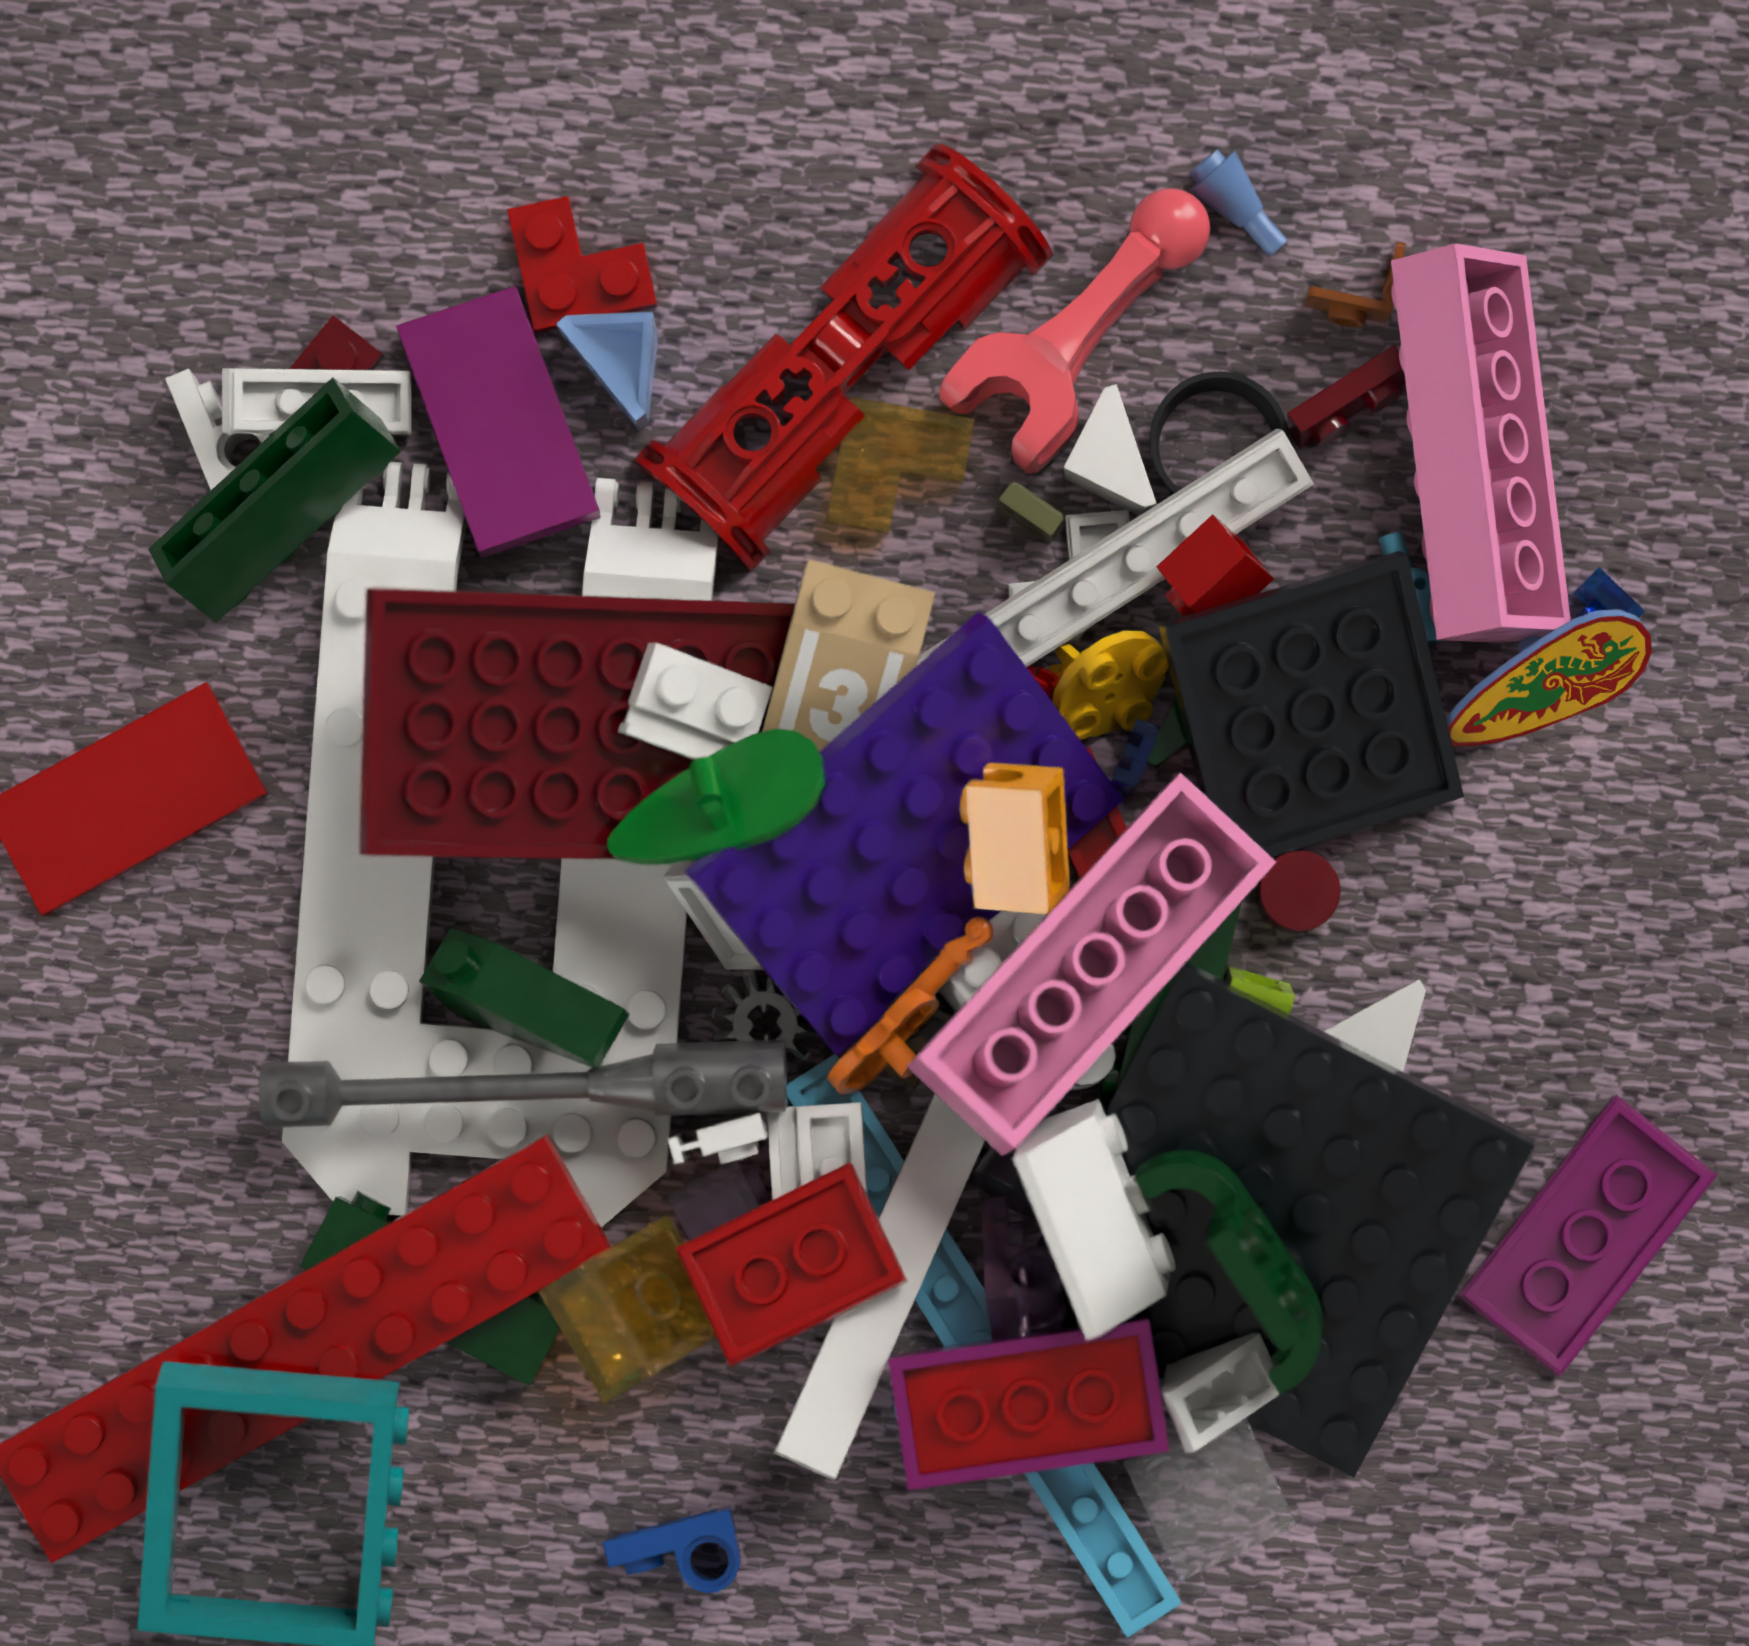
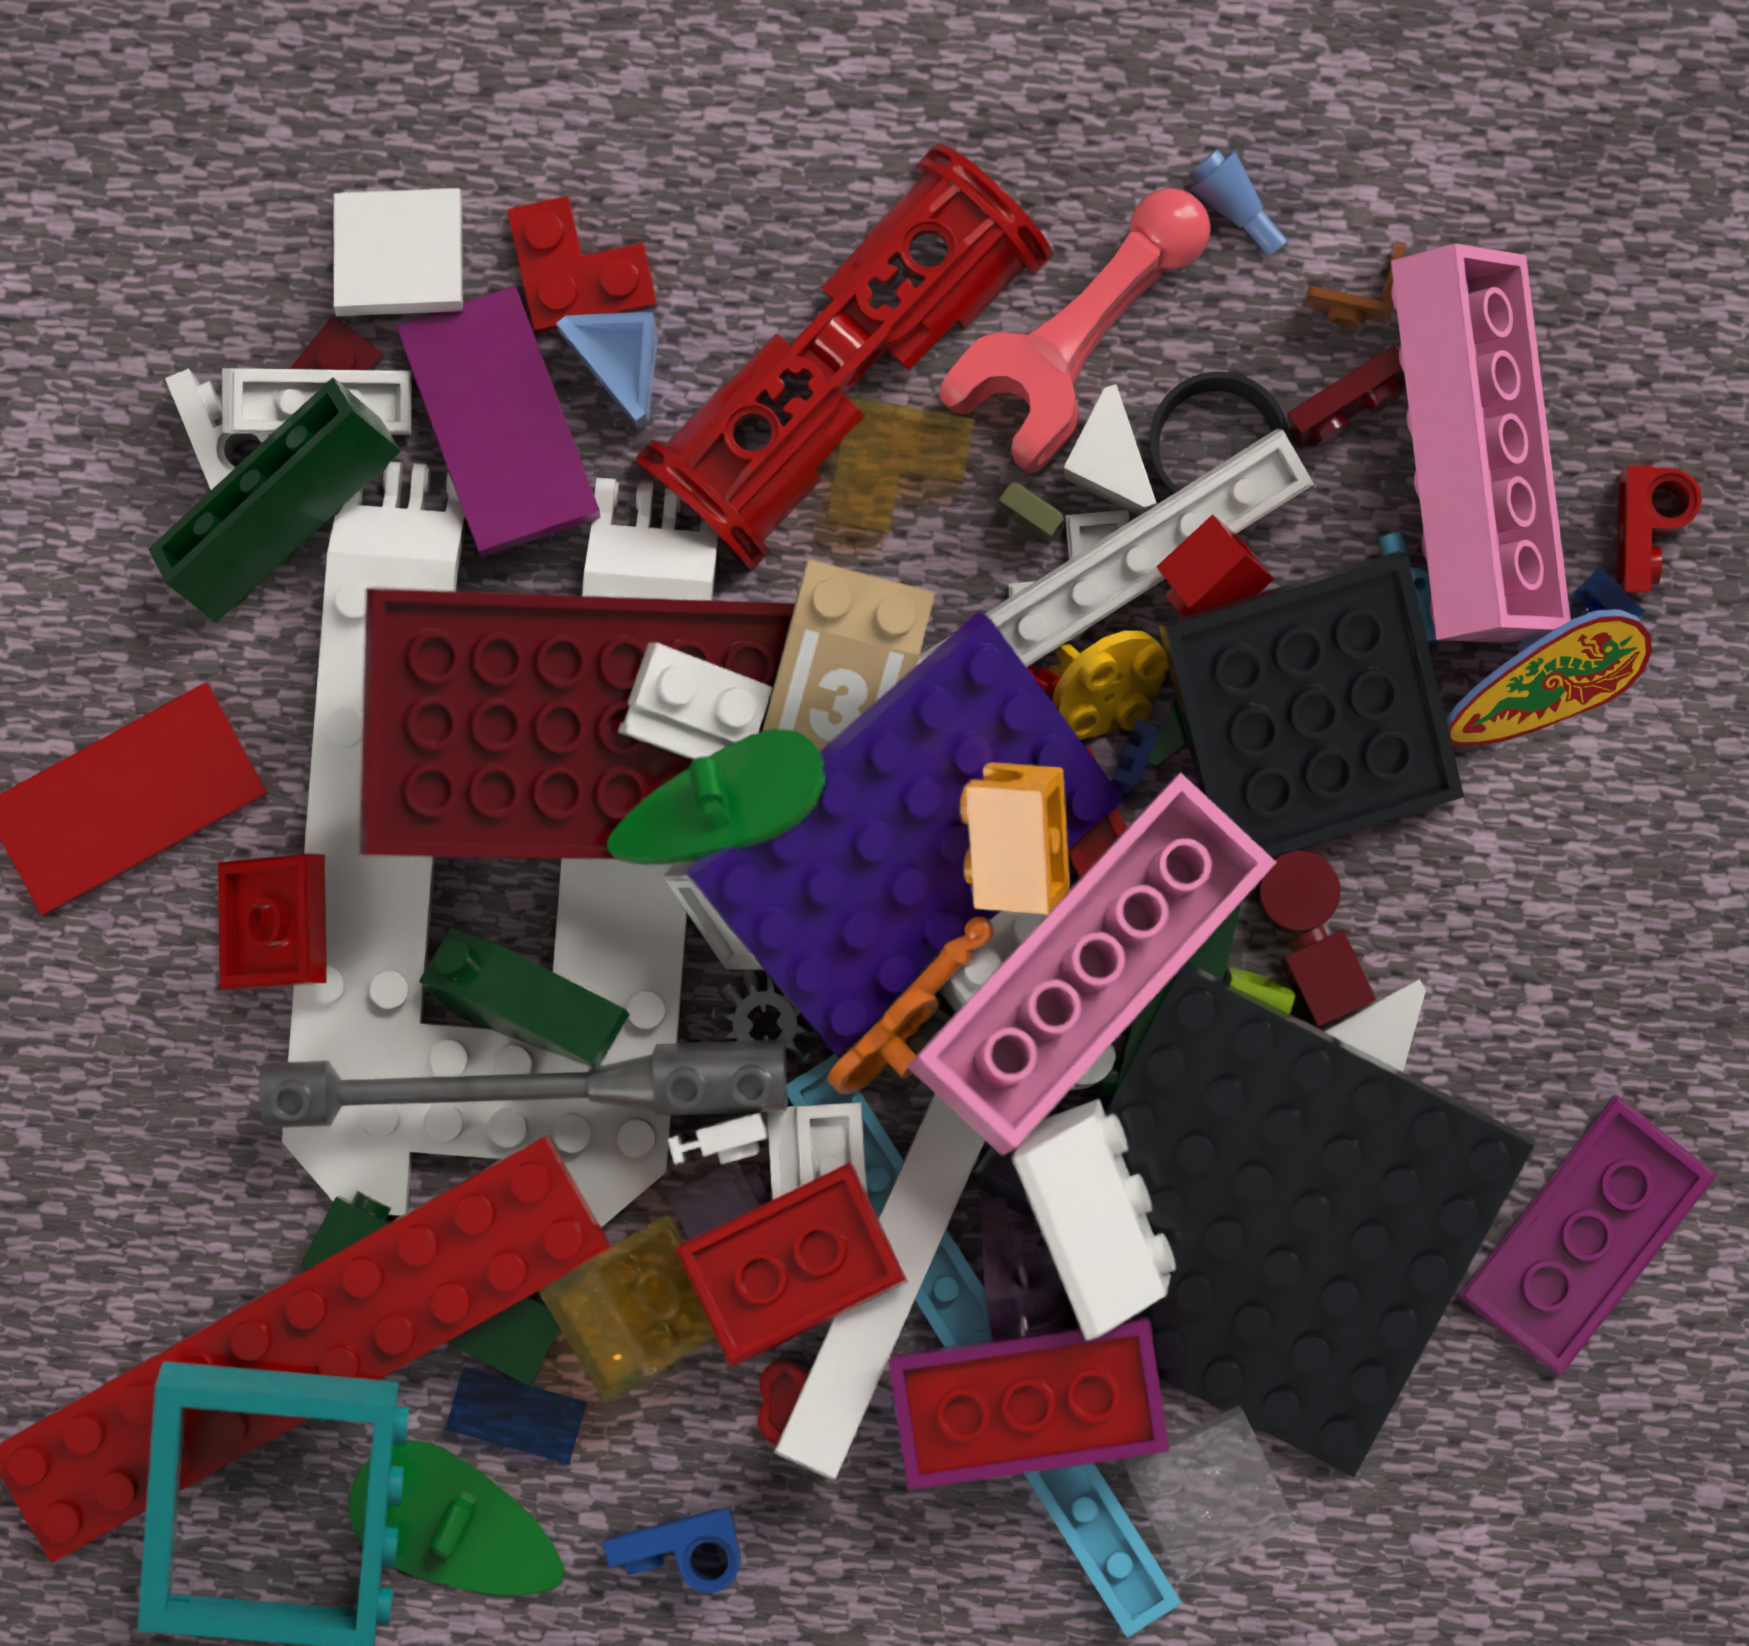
(272, 922): none -> red tile
(398, 252): none -> white tile
(460, 1526): none -> green shield
(516, 1415): none -> clear blue tile
(780, 1389): none -> red tile
(1217, 1389): white slope -> none
(1251, 1257): dark green piece -> none
(1326, 976): none -> dark red brick
(1638, 521): none -> red plate

